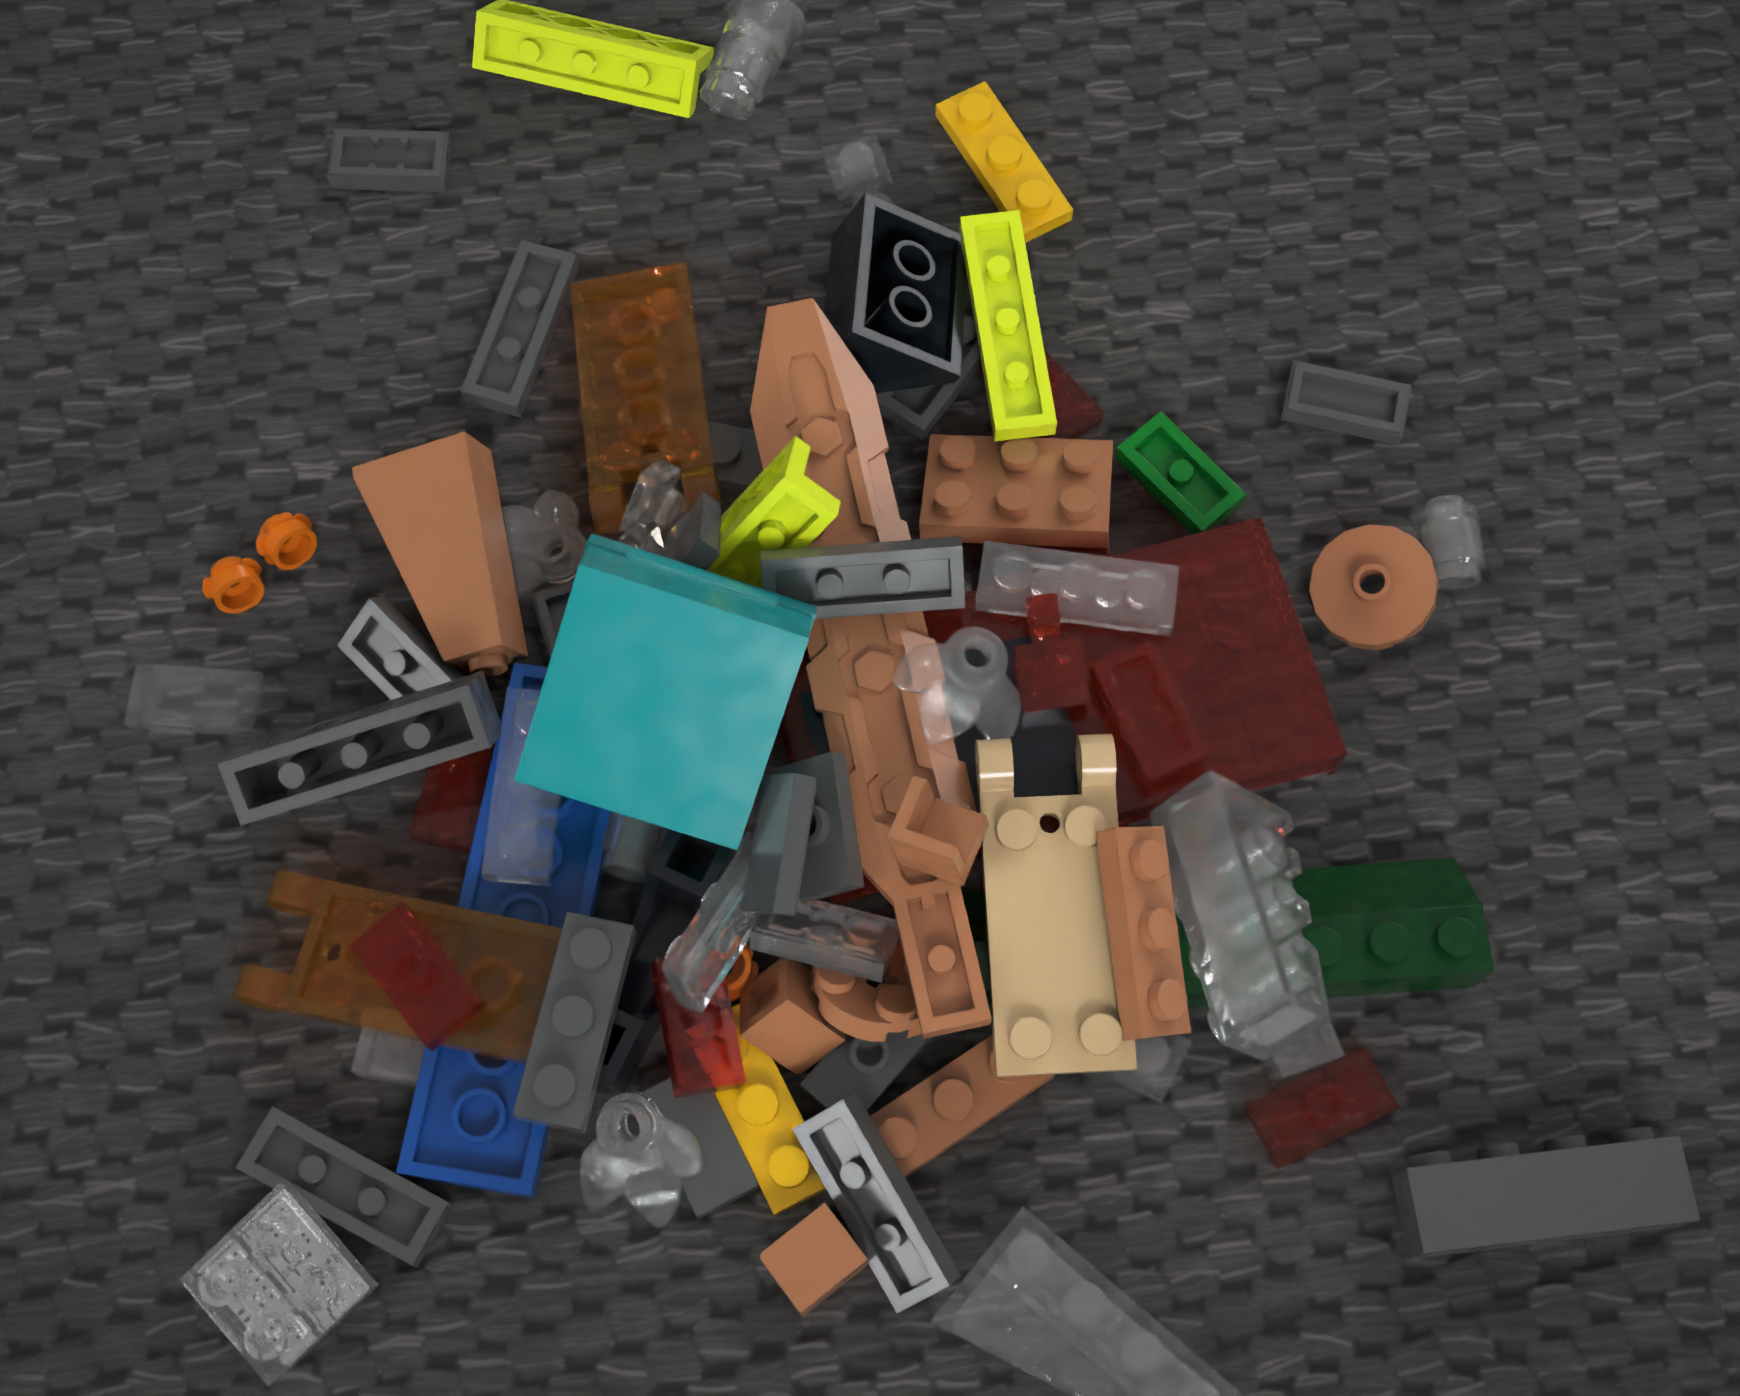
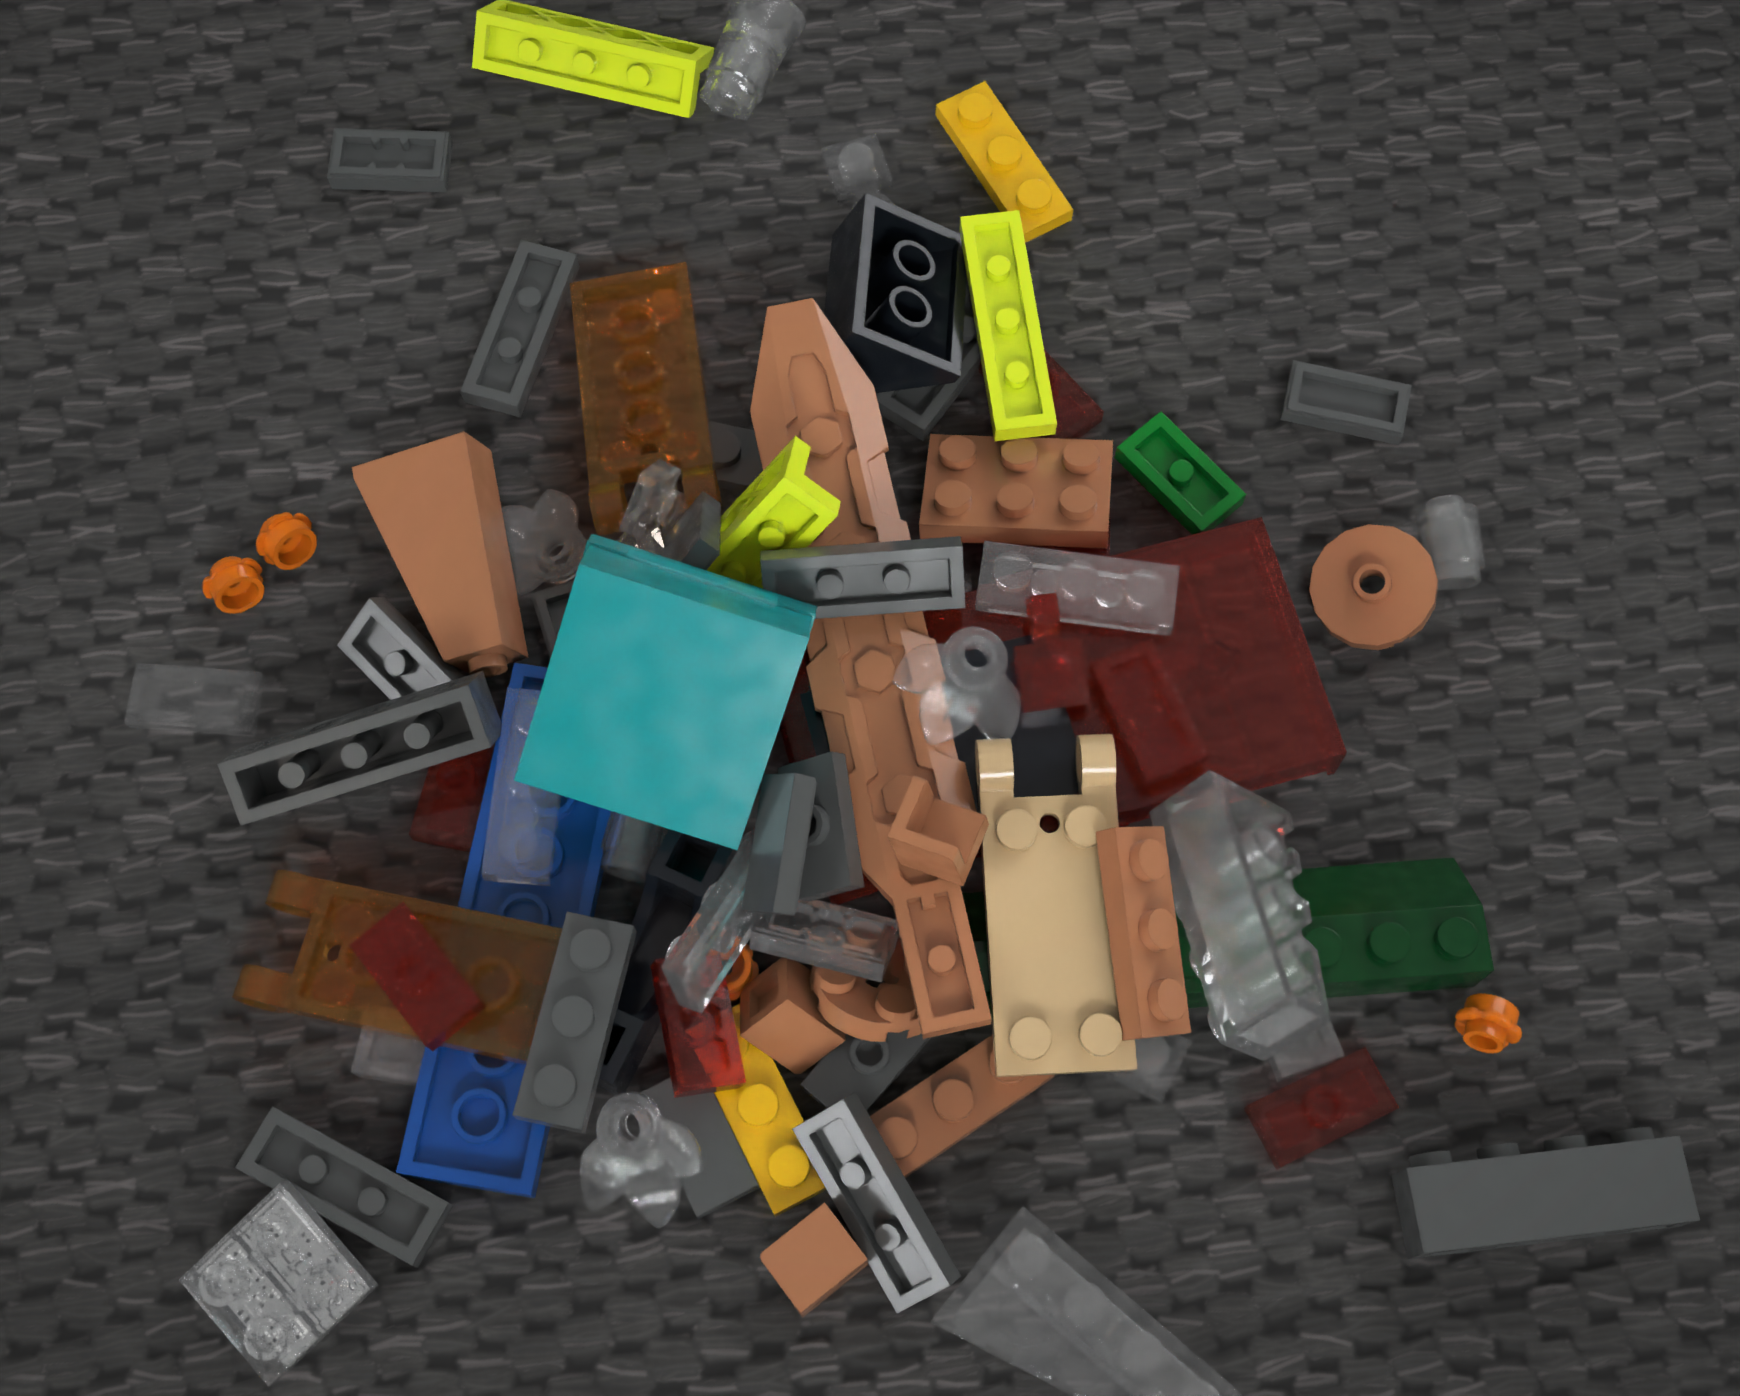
(1488, 1023): none -> orange plate

